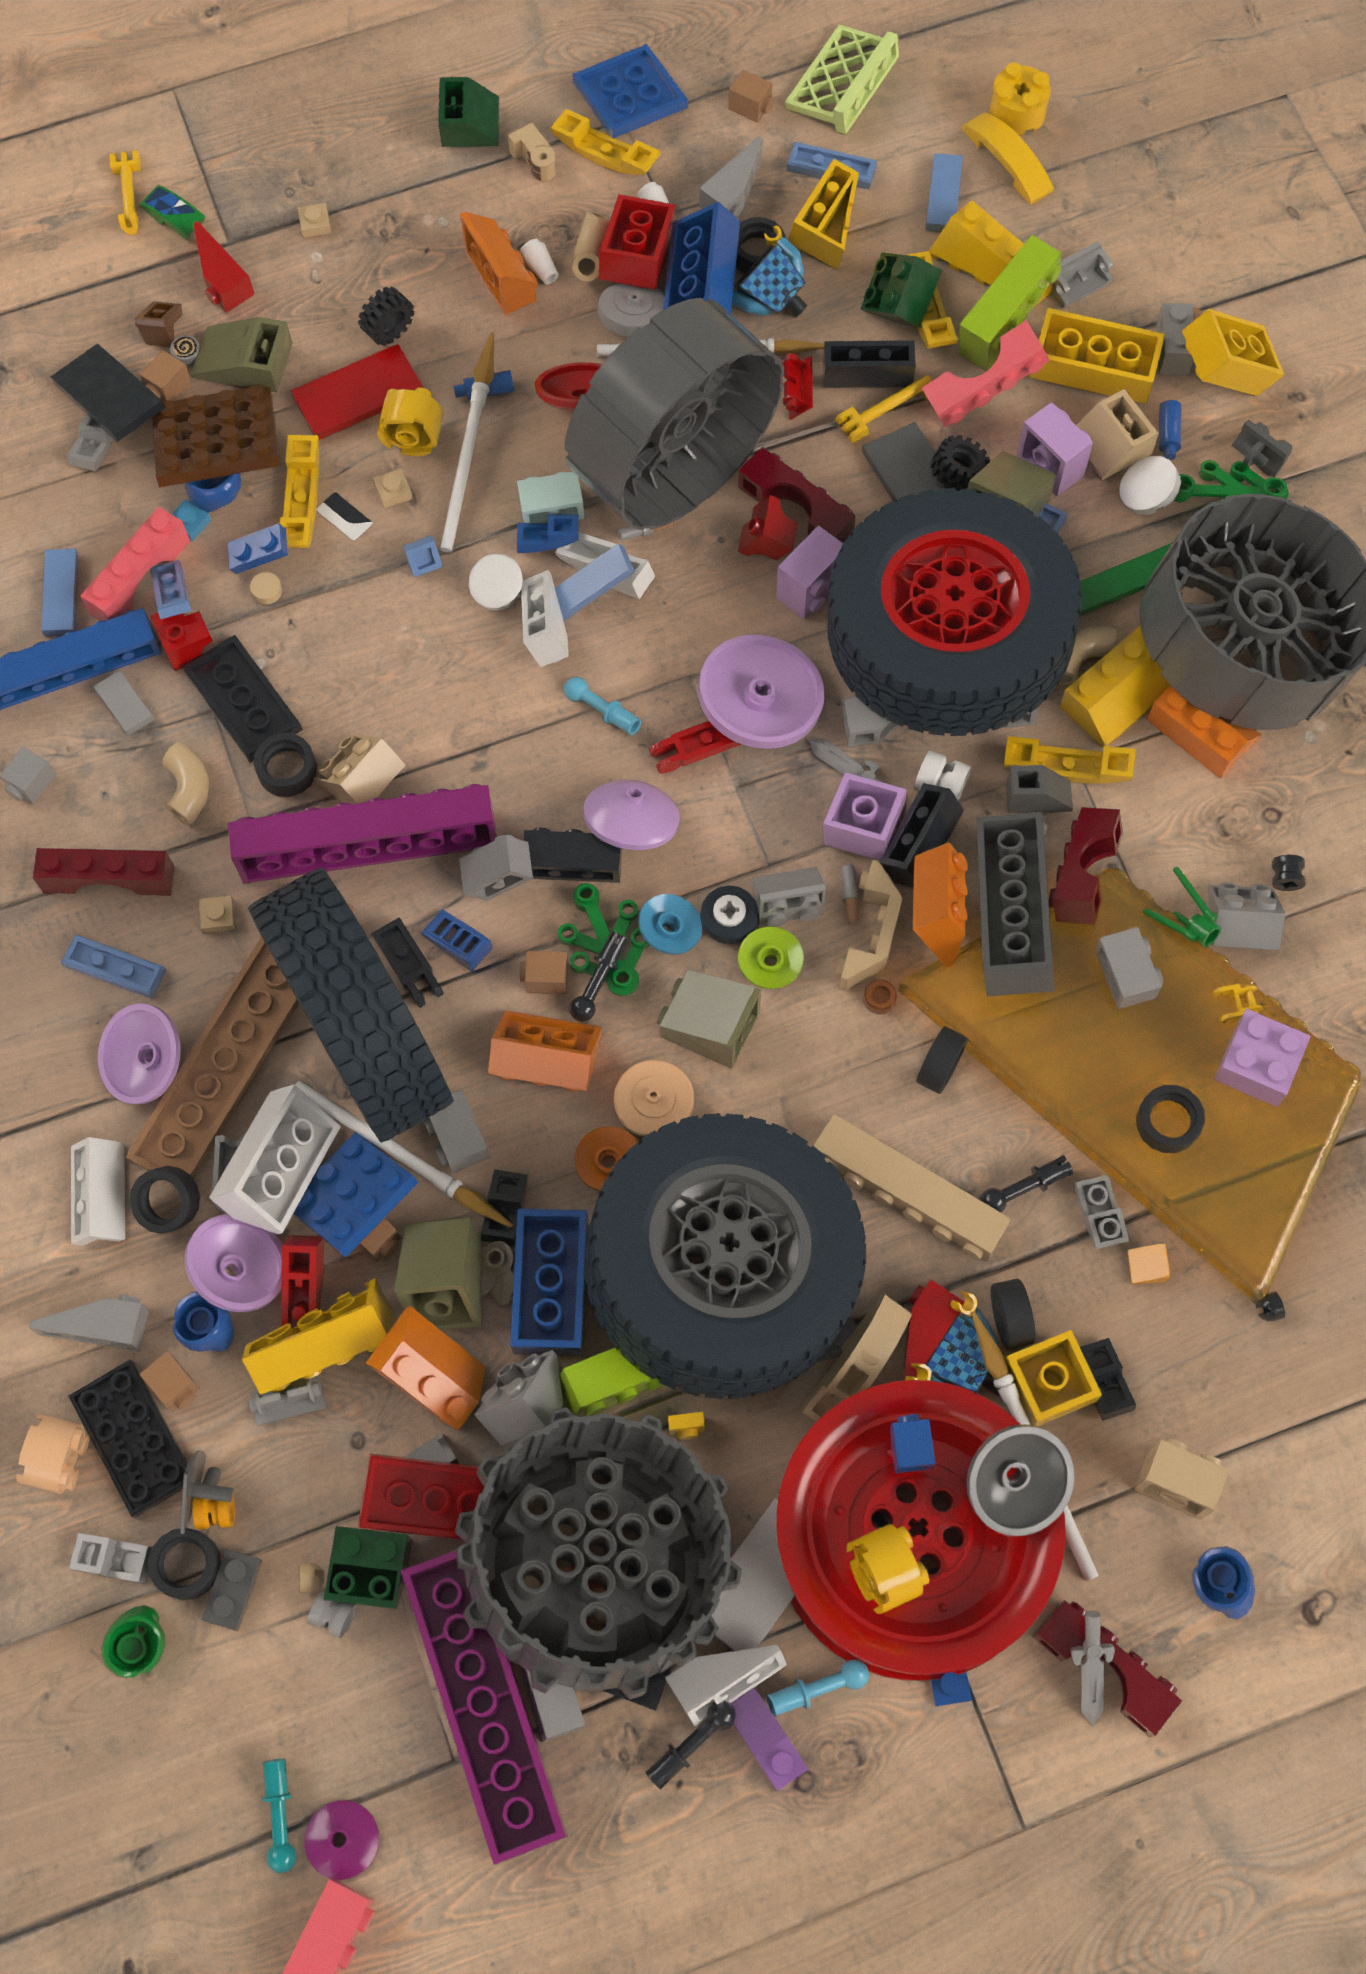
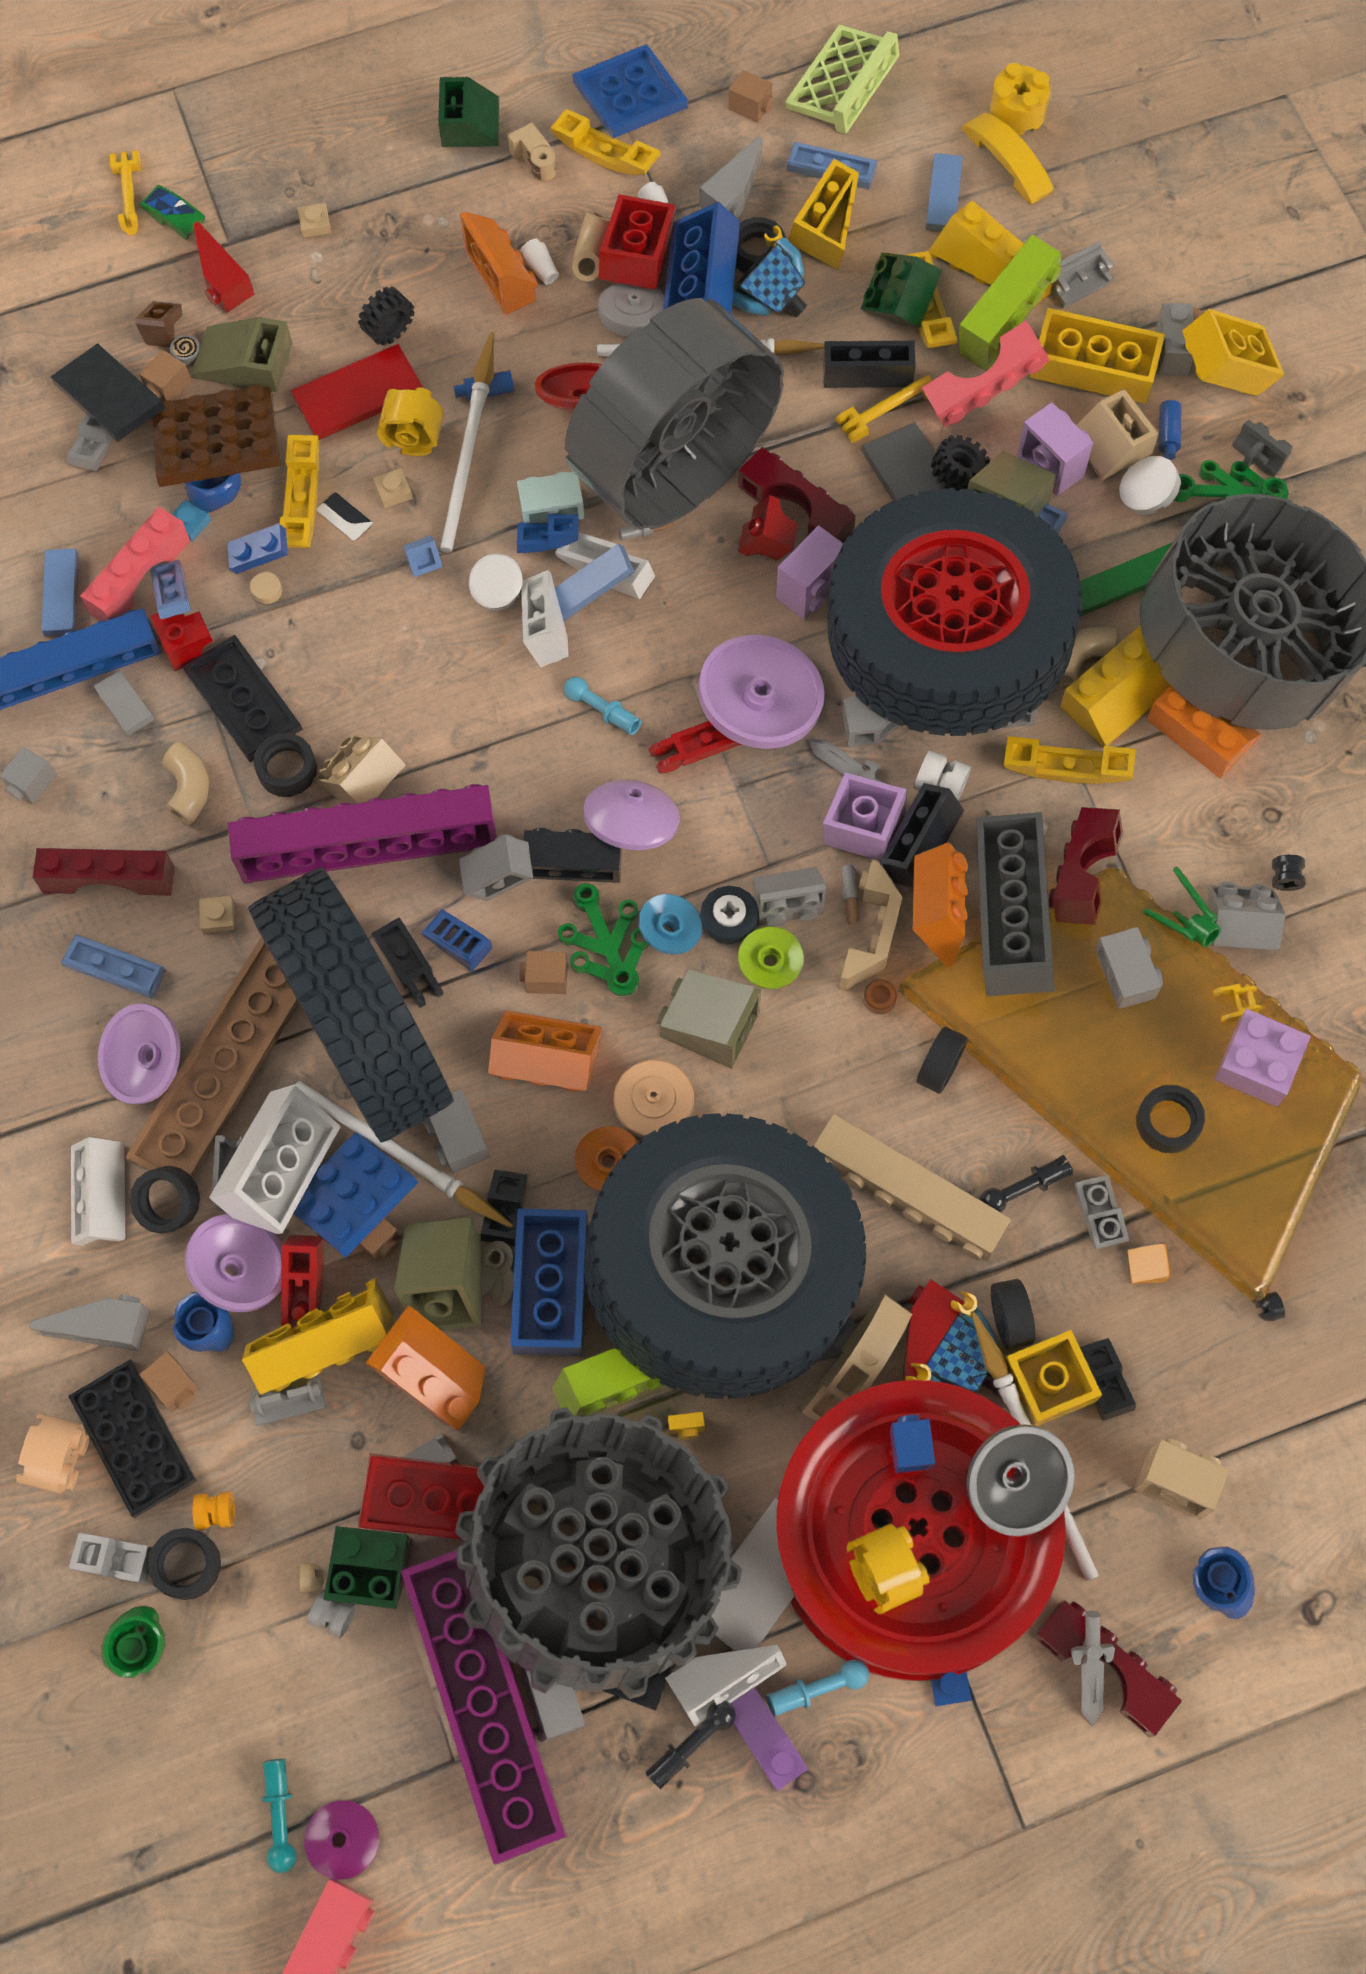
(206, 1490): dark grey shield -> none
(231, 1590): dark grey plate -> none
(522, 1398): light grey slope -> none
(583, 1007): black pin -> none
(799, 385): red hinge -> none
(1037, 790): dark grey slope -> none

